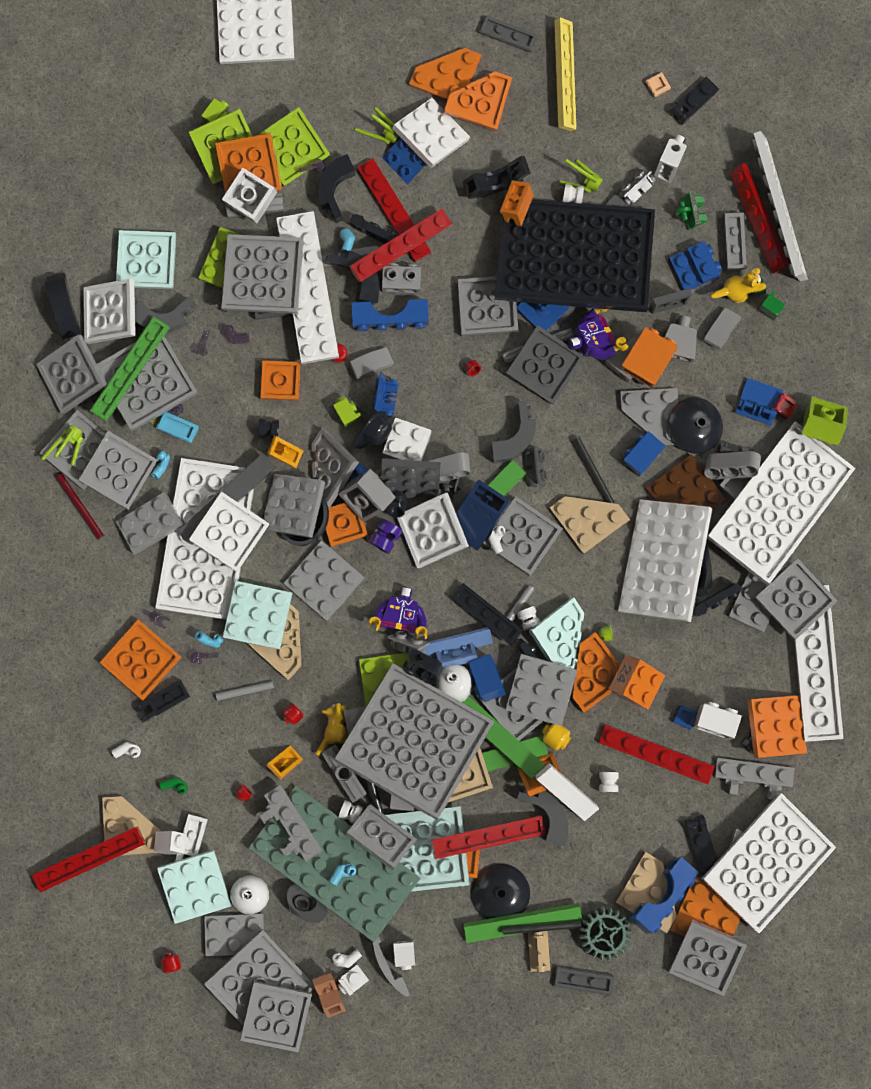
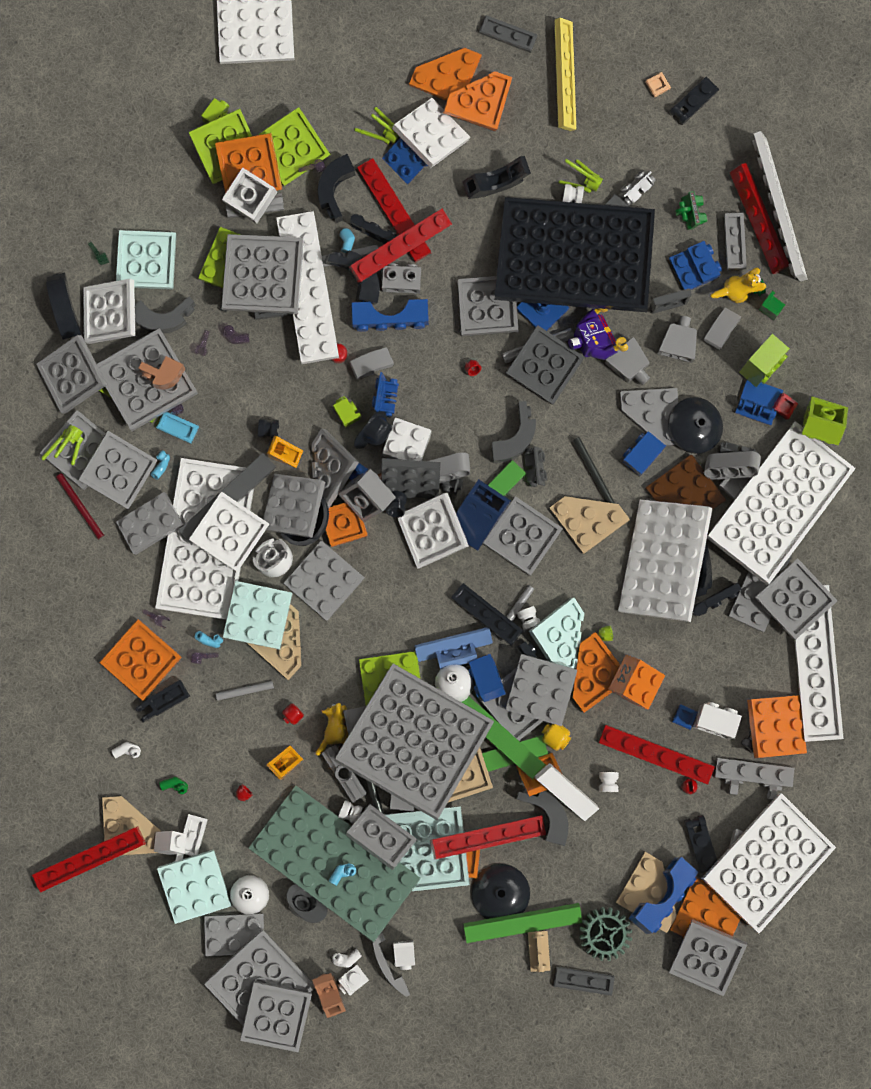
(101, 258): none -> clear green hand
(129, 369): bright green tile -> none
(166, 376): none -> nougat brick
(170, 963): red piece -> none
(273, 558): none -> white cylinder
(280, 380): orange plate -> none
(300, 838): light grey hinge -> none
(385, 536): dark purple wheel -> none
(401, 614): dark purple torso -> none
(402, 641): light grey hinge -> none
(424, 667): black piece -> none
(495, 537): white arm -> none
(517, 202): orange hinge -> none
(541, 927): pearl dark grey bar -> none
(649, 357): orange brick -> none
(671, 158): white torso -> none
(685, 786): none -> red hinge
(765, 361): none -> lime brick

